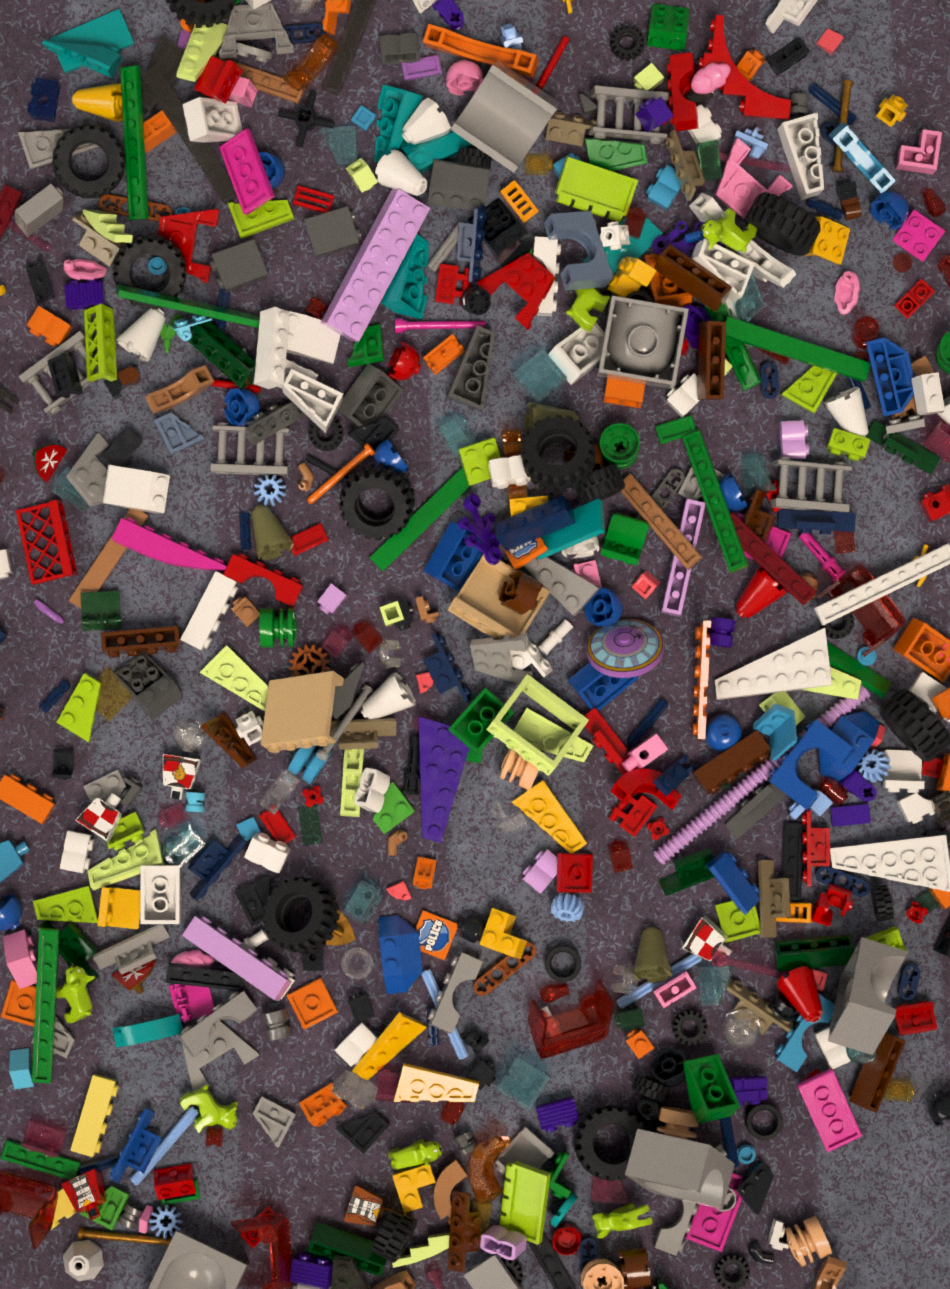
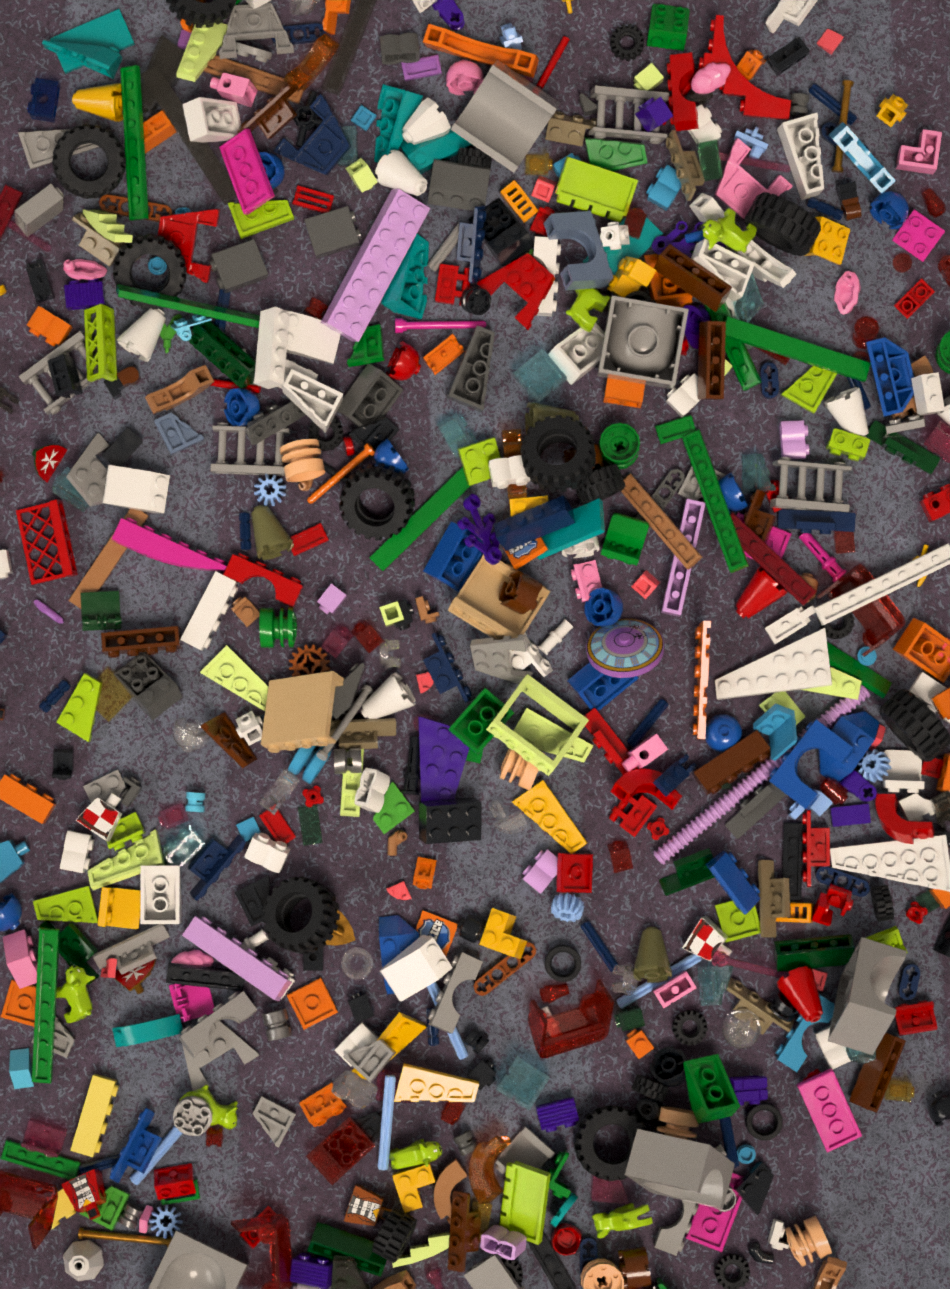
(110, 969): none -> coral tile
(179, 773): torso -> none
(192, 1115): none -> light grey tile
(218, 79): red bracket -> none
(274, 115): none -> reddish brown bracket
(302, 460): none -> light nougat wheel
(324, 146): none -> dark blue wing
(340, 761): none -> flat silver wheel
(340, 1150): none -> clear red slope
(348, 446): none -> red tile
(362, 901): clear light blue brick -> none
(370, 1058): none -> light grey wing
(386, 1122): none -> light blue axle
(416, 967): none -> white slope
(450, 820): none -> black brick
(538, 224): none -> red bracket
(544, 189): none -> coral slope
(566, 586): light grey wing -> none
(599, 945): none -> dark blue axle
(721, 632): dark purple wheel -> none
(789, 624): none -> white hinge
(895, 826): none -> red arch

